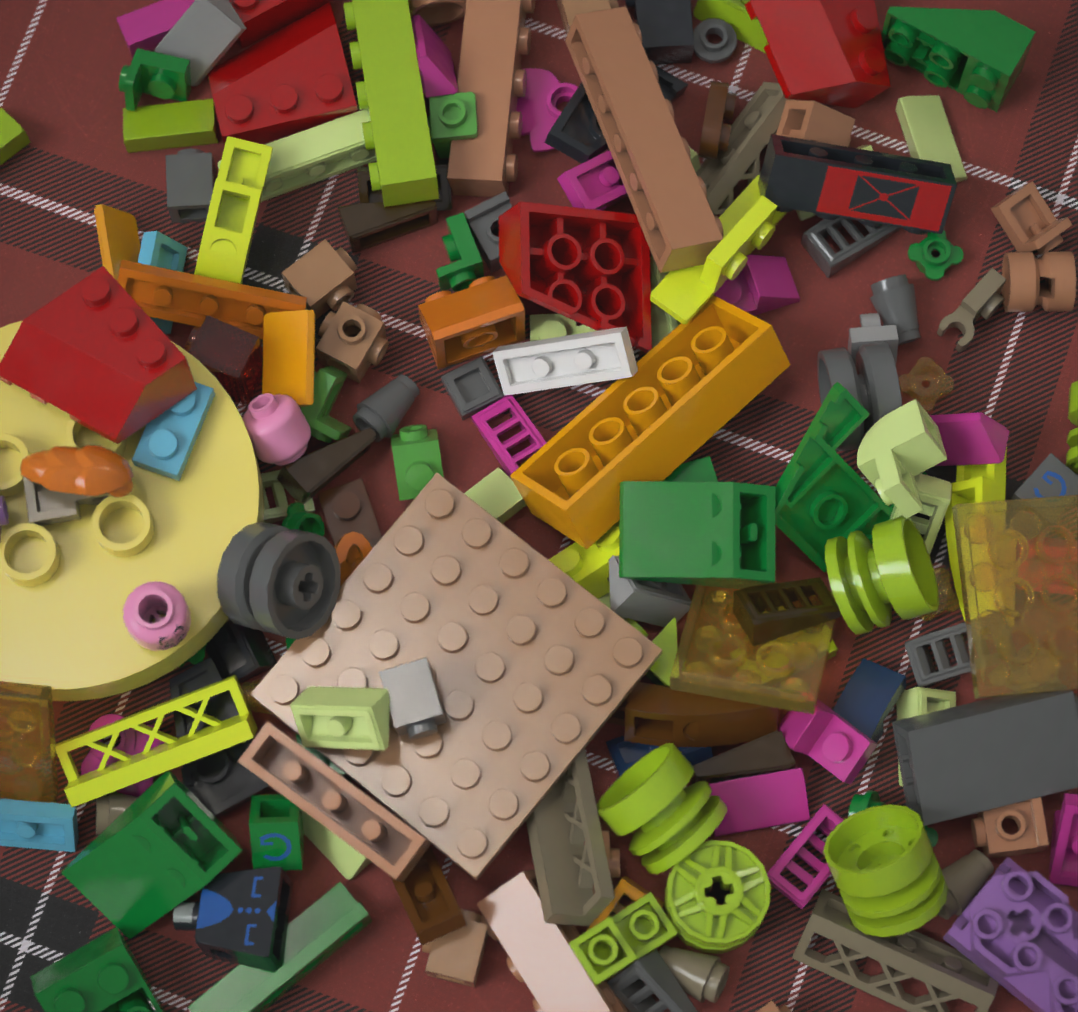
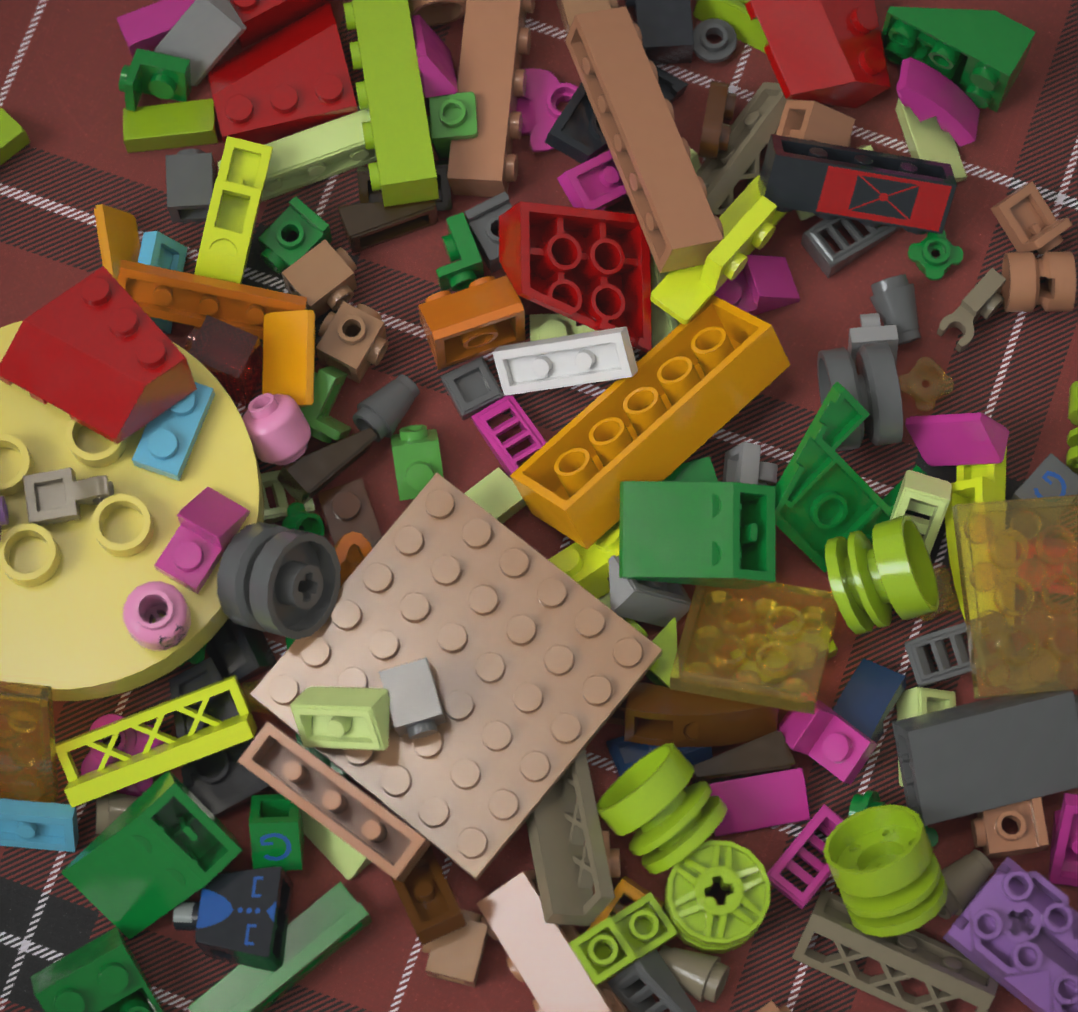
(79, 471): orange arm -> none
(201, 538): none -> dark pink slope
(304, 222): none -> green brick
(744, 466): none -> light grey tile
(765, 627): dark brown slope -> none
(898, 450): yellowish green brick -> none
(934, 95): none -> dark pink slope

